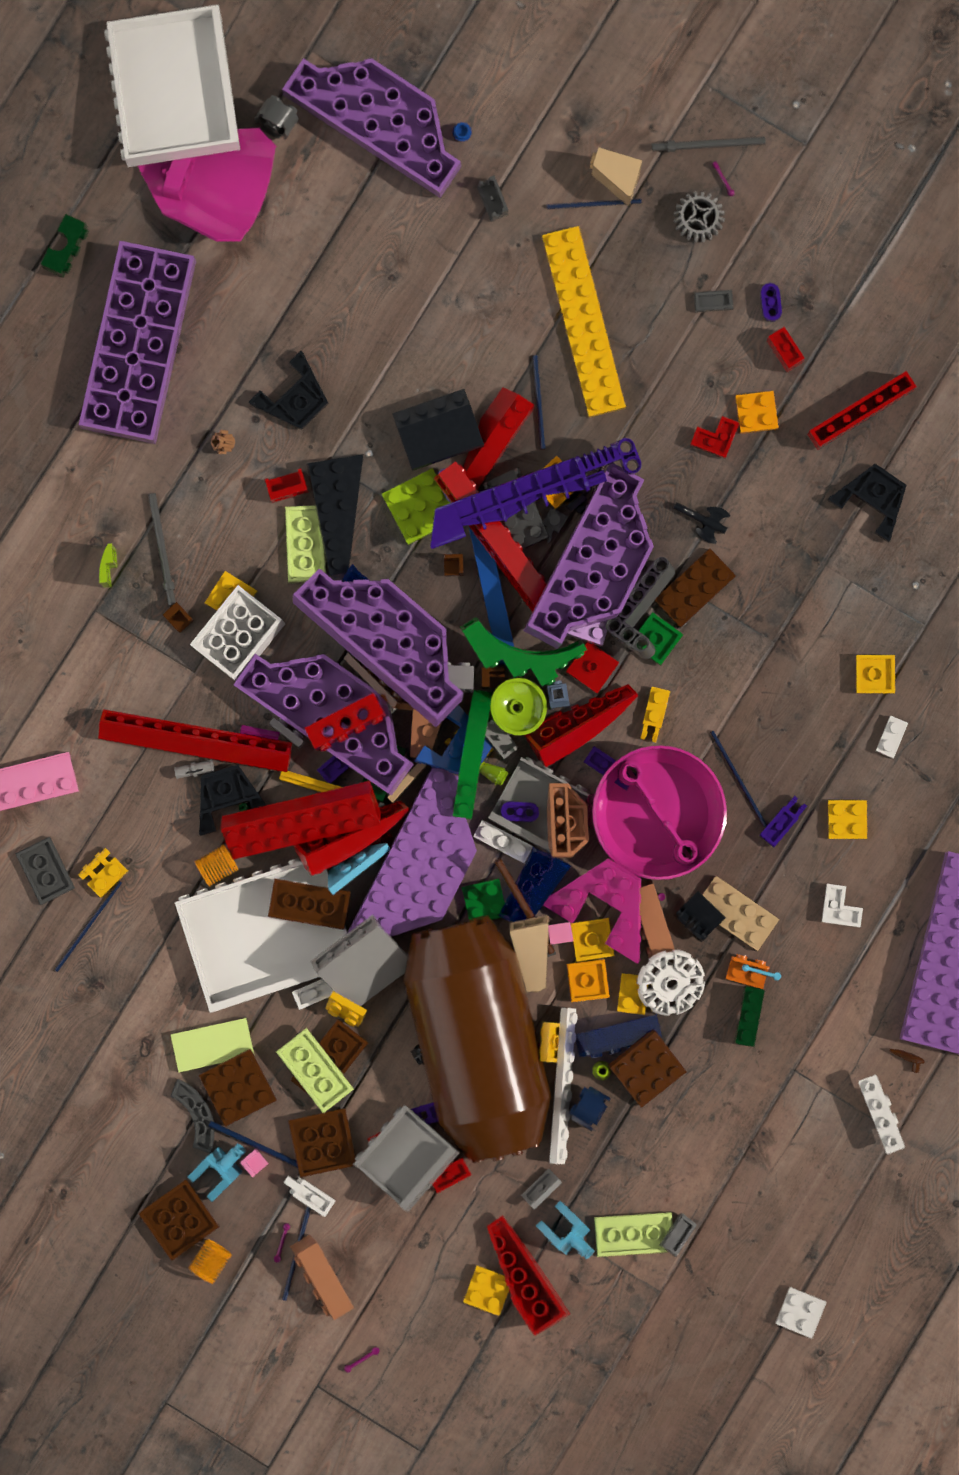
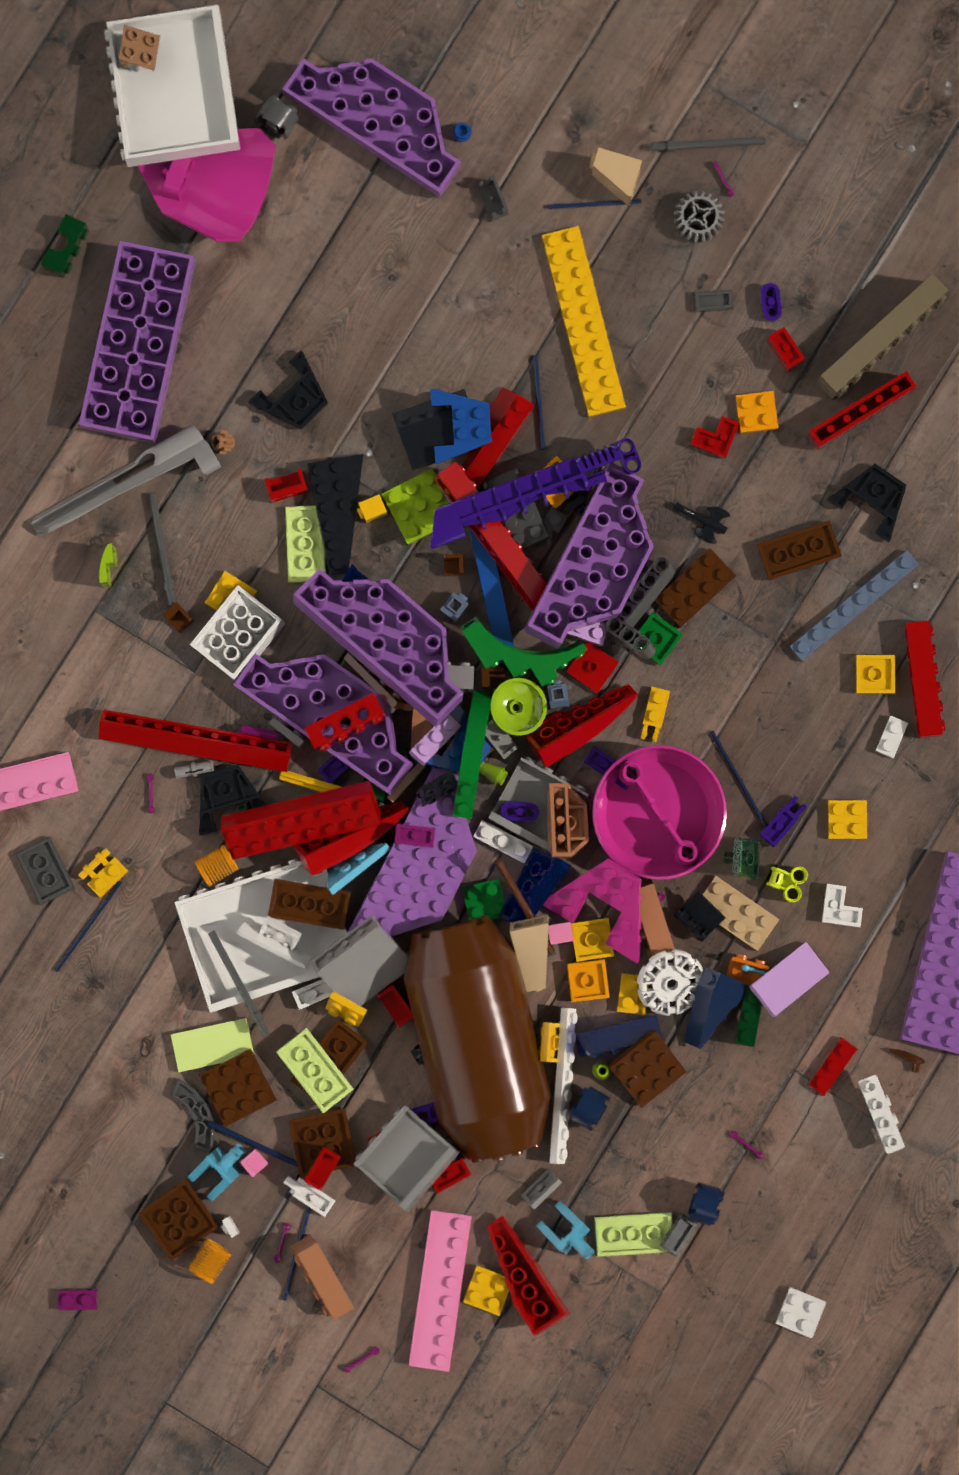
(77, 1299): none -> magenta plate
(138, 48): none -> medium nougat hinge
(150, 777): none -> magenta hinge
(168, 454): none -> light grey panel
(229, 1227): none -> white plate
(256, 1016): none -> dark grey bar
(277, 939): none -> white bracket
(322, 1168): none -> red panel
(372, 509): none -> yellow brick
(396, 1005): none -> red panel
(414, 835): none -> magenta plate
(434, 740): none -> lavender plate
(438, 787): none -> black hinge
(440, 1290): none -> bright pink plate
(455, 606): none -> sand blue window
(470, 424): none -> blue wing
(705, 1203): none -> dark blue brick
(712, 1002): none -> dark blue wedge
(734, 1134): none -> magenta hinge
(744, 858): none -> clear green tile
(786, 881): none -> neon yellow piece
(789, 979): none -> lavender tile
(799, 550): none -> reddish brown plate
(832, 1066): none -> red plate
(854, 605): none -> sand blue plate
(880, 338): none -> dark tan brick
(923, 679): none -> red brick

